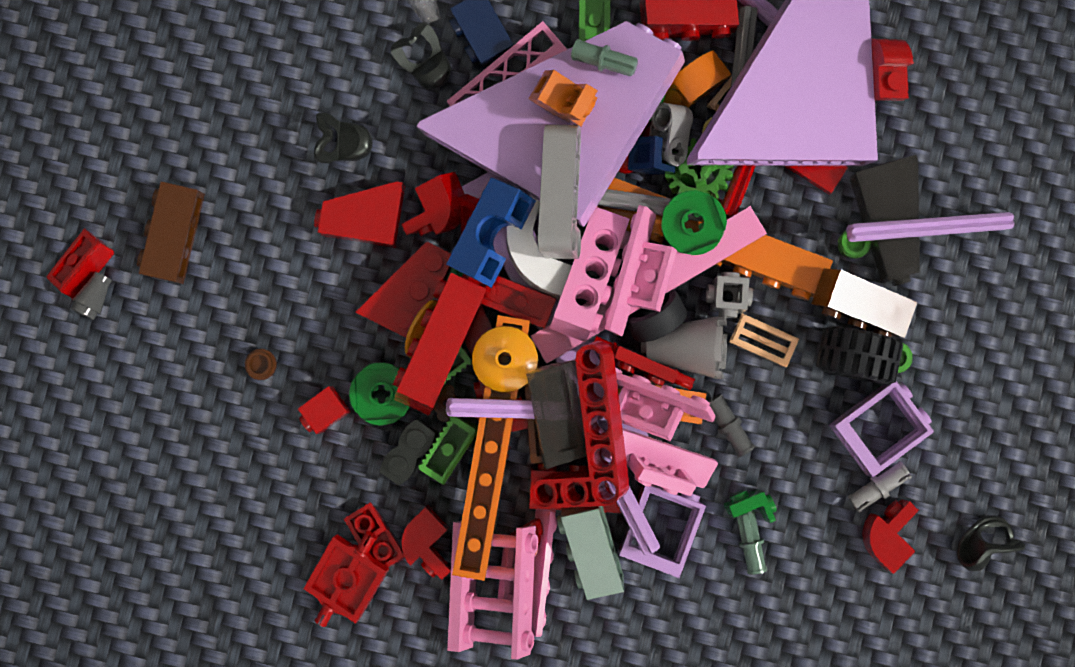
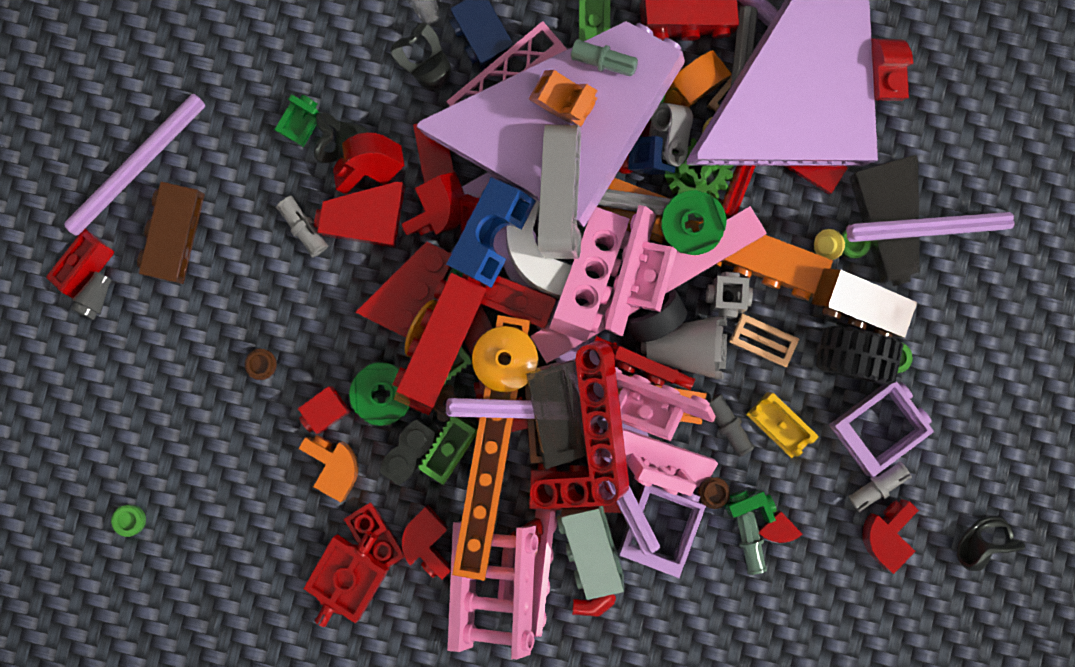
(128, 520): none -> bright green tile
(134, 164): none -> lavender axle
(298, 119): none -> green bracket
(301, 226): none -> light grey pin
(340, 468): none -> orange brick
(370, 156): none -> red brick
(433, 156): none -> red tile
(593, 607): none -> red arm
(714, 492): none -> reddish brown plate
(780, 530): none -> red tile
(781, 425): none -> yellow hinge
(829, 244): none -> light yellow plate

